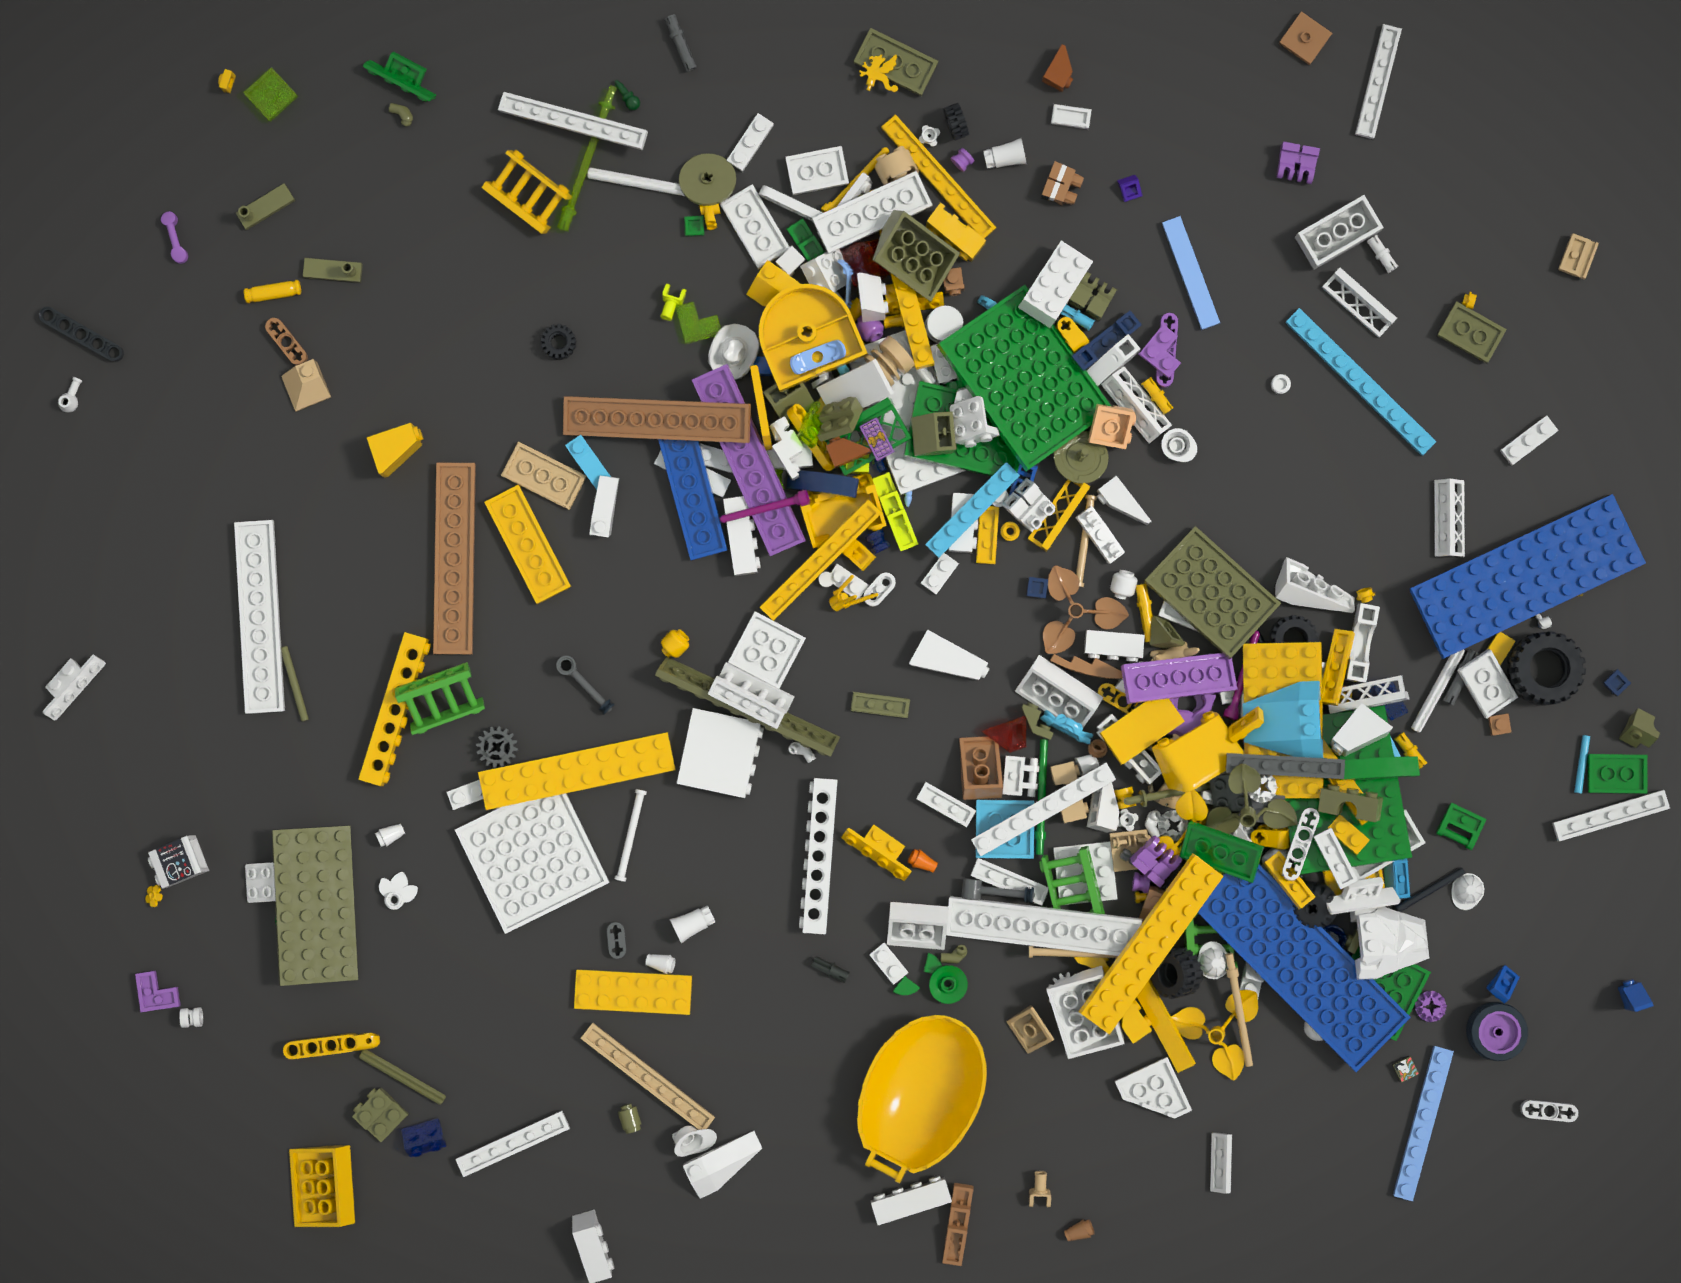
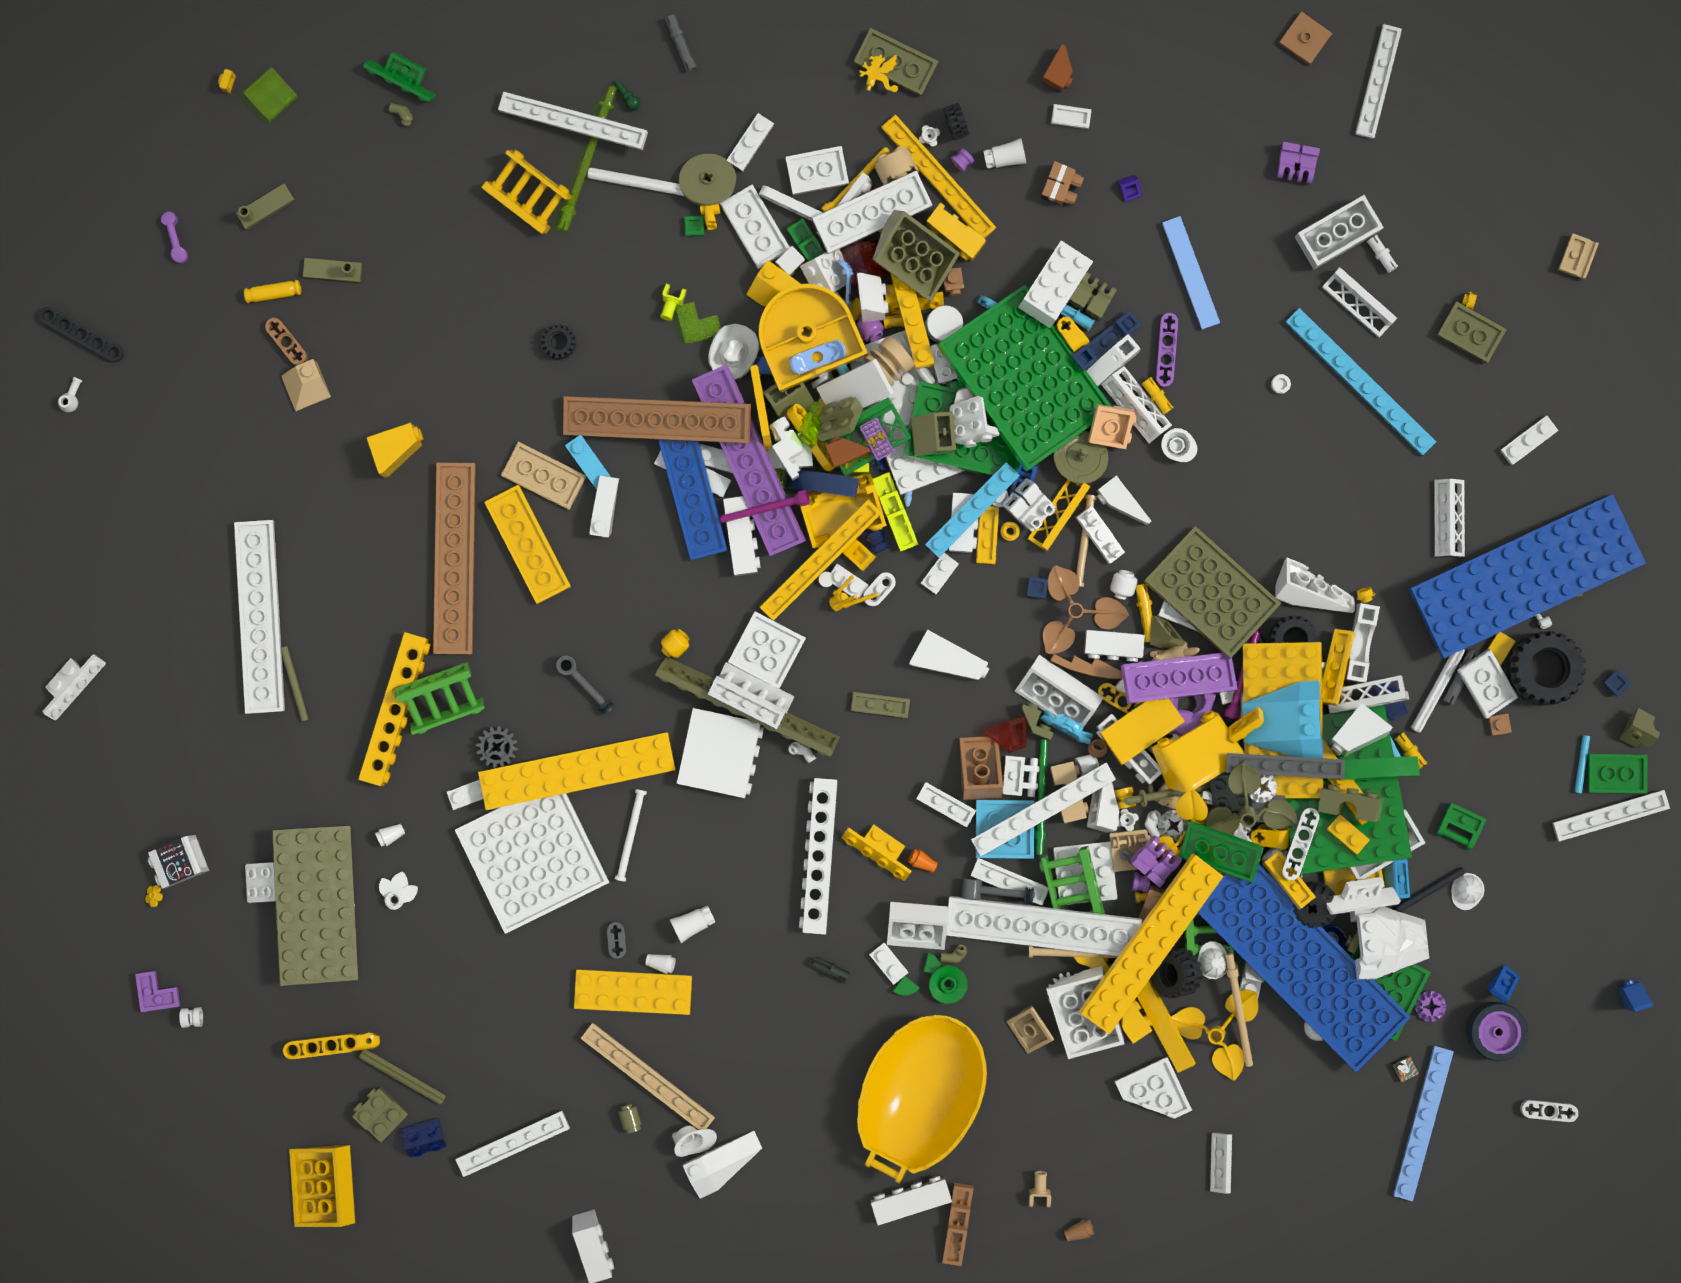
(1156, 351): medium lavender plate -> none
(1335, 858): white plate -> none

